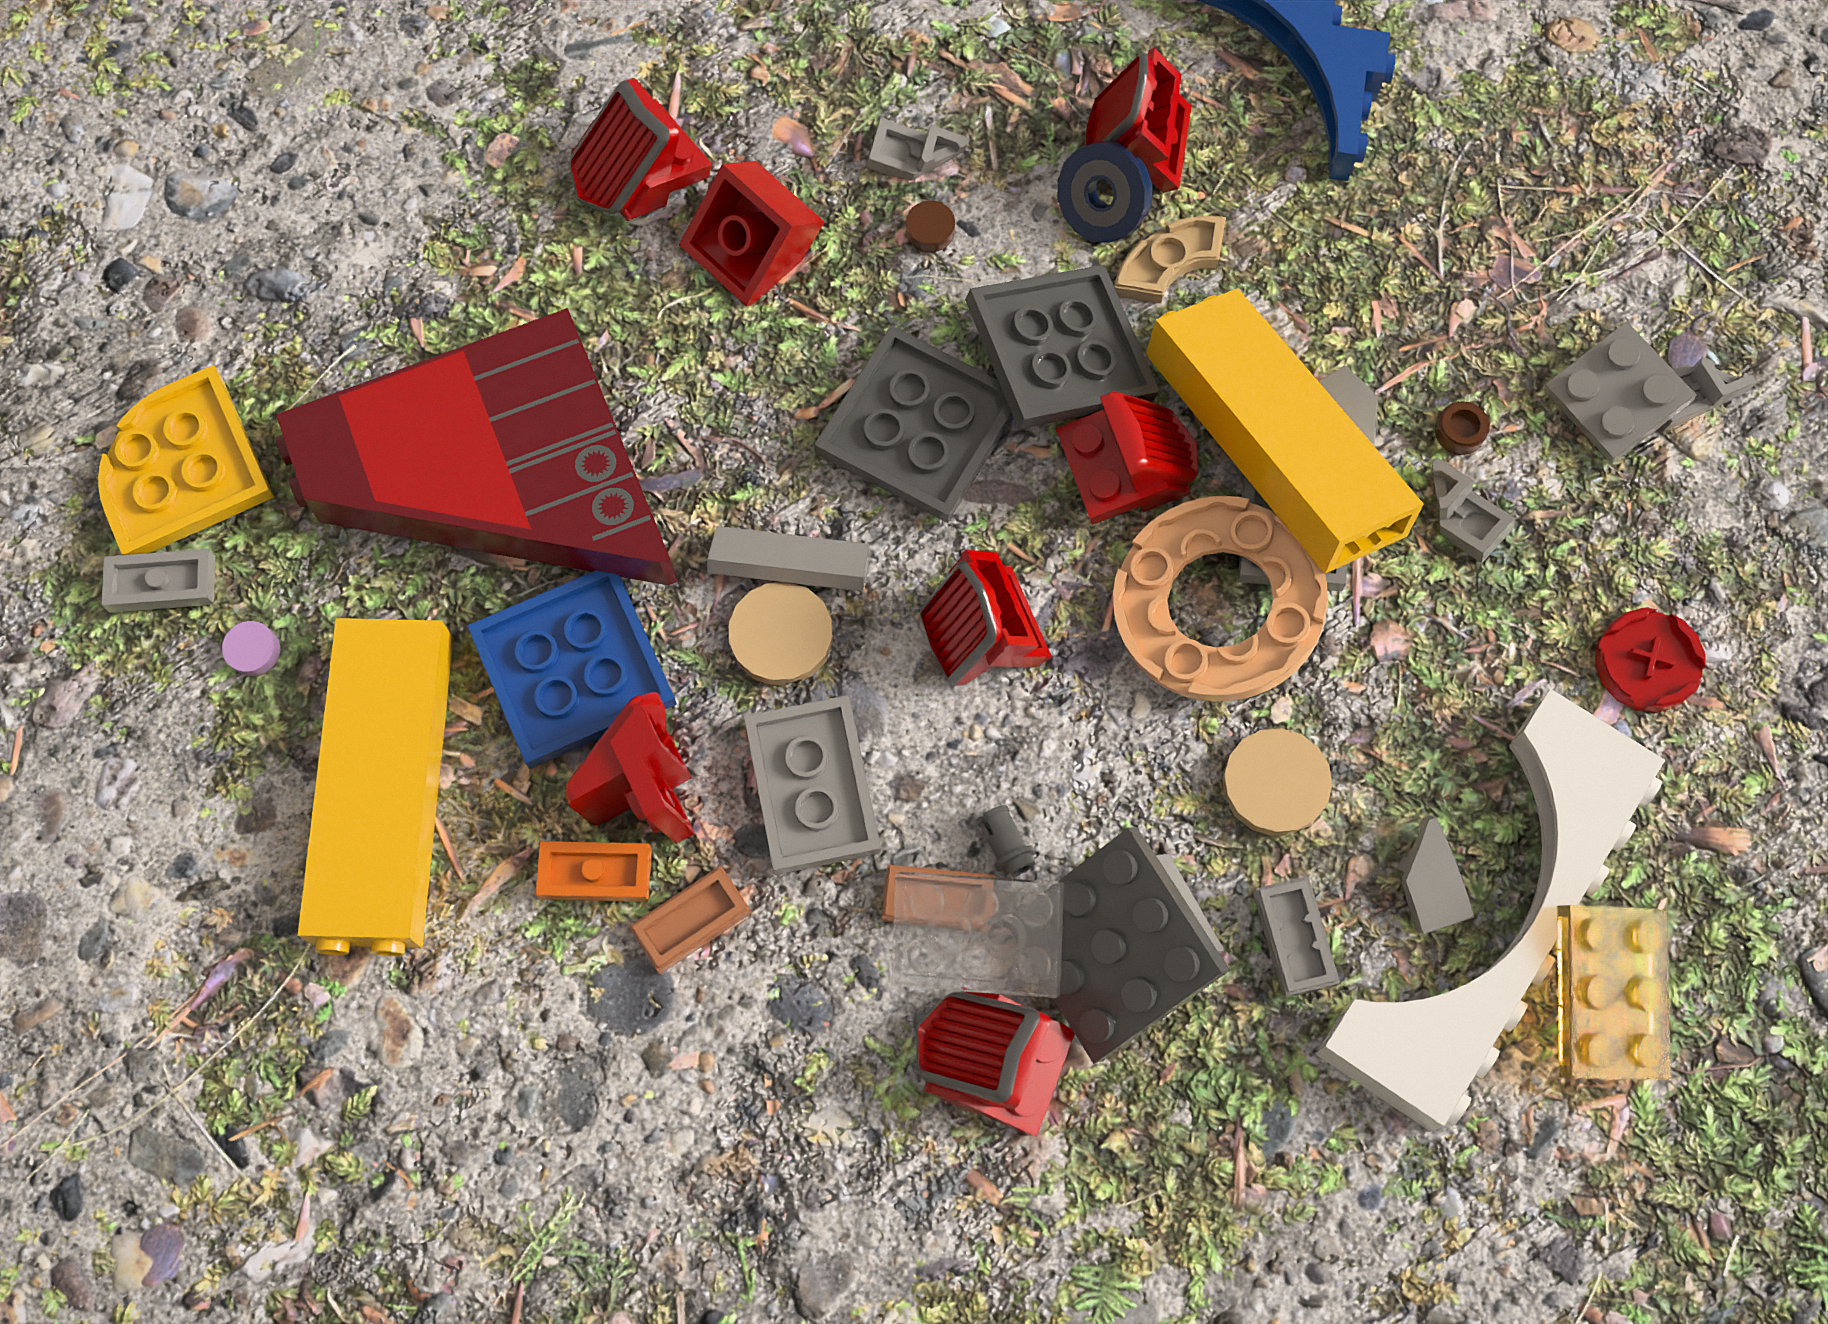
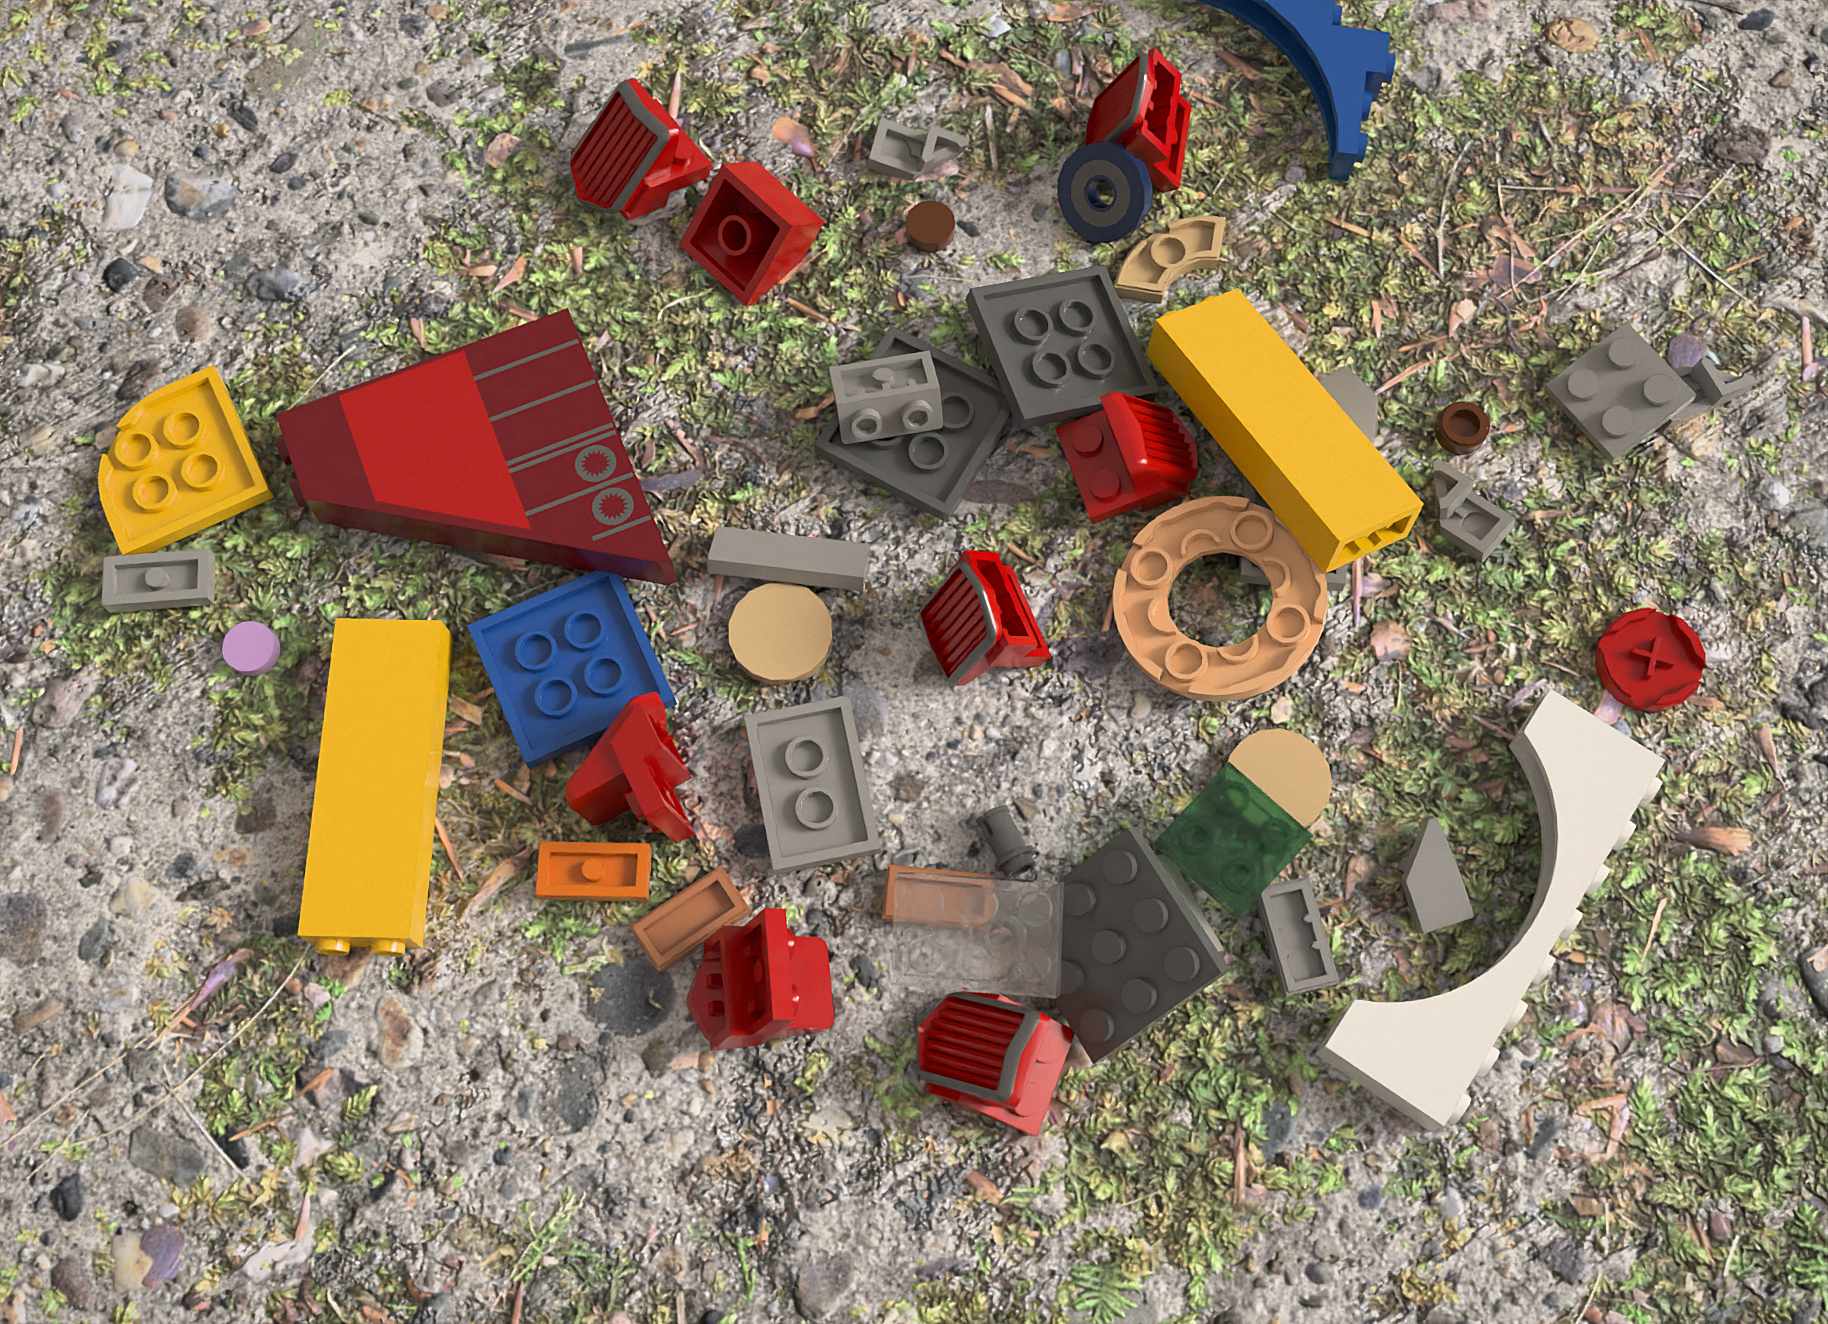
(761, 984): none -> red piece
(887, 397): none -> light grey bracket
(1233, 840): none -> clear green plate
(1613, 993): clear yellow plate -> none

